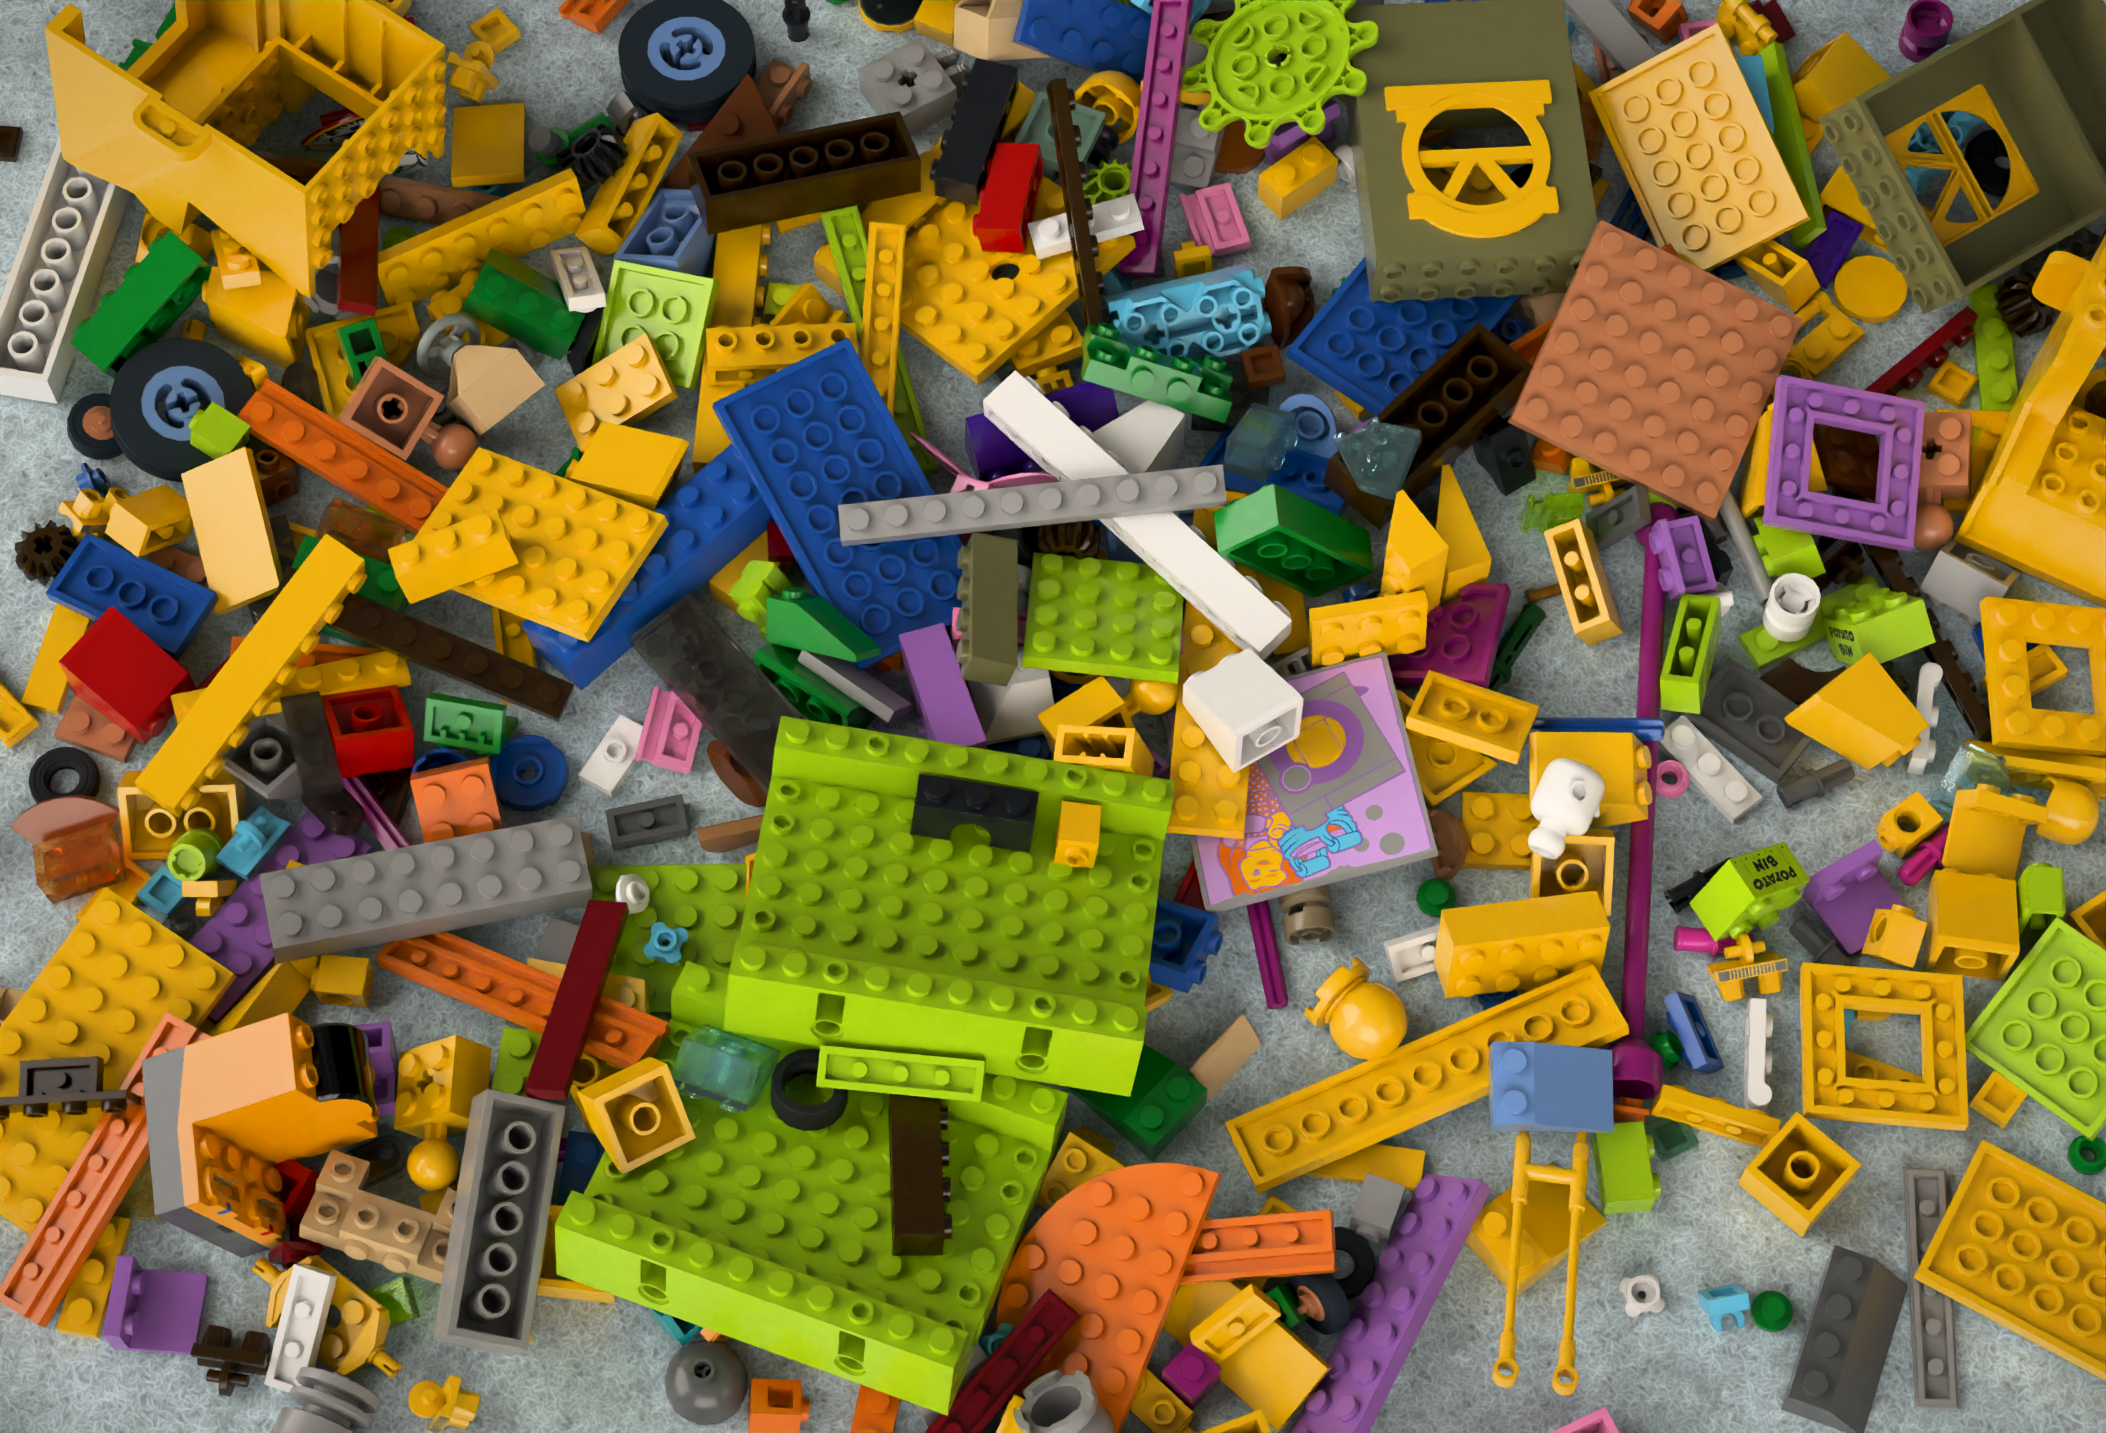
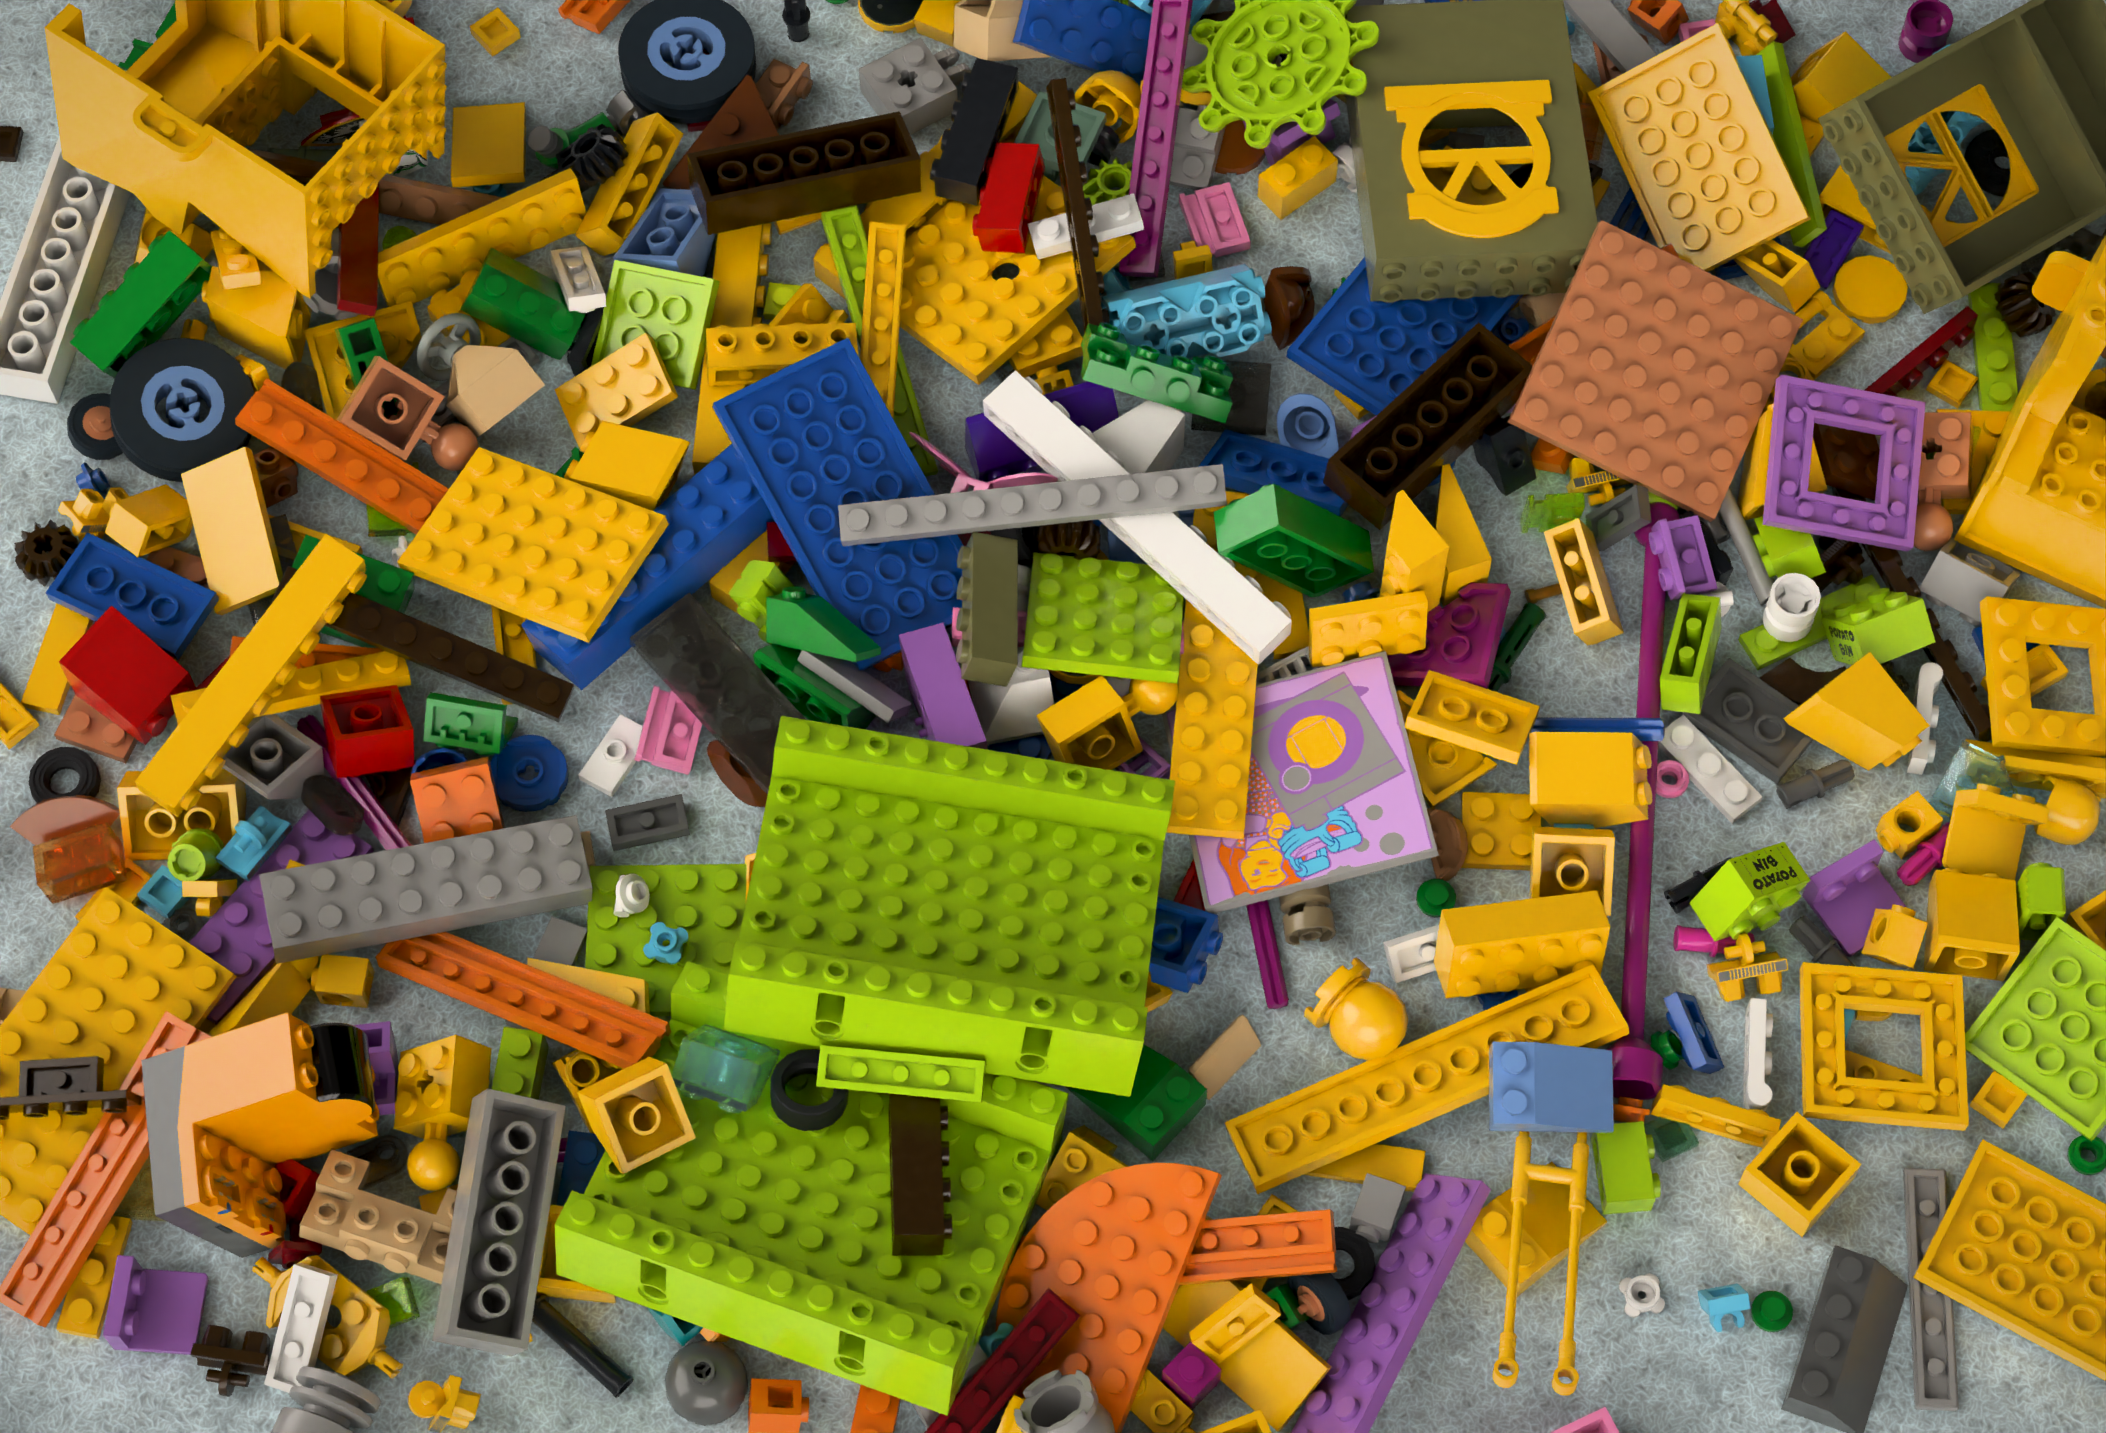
(218, 431): lime brick -> none
(311, 744): clear smoke plate -> none
(360, 529): clear orange brick -> none
(453, 556): yellow brick -> none
(472, 74): yellow hips -> none
(577, 1000): dark red tile -> none
(580, 1347): none -> black pin
(730, 835): medium nougat tile -> none
(950, 802): black arch -> none
(1077, 834): yellow brick -> none
(1104, 748): yellow slope -> none
(1243, 708): white slope -> none
(1260, 442): clear light blue brick -> none
(1263, 367): reddish brown plate -> none
(1379, 456): clear light blue slope -> none
(1564, 805): white piece -> none

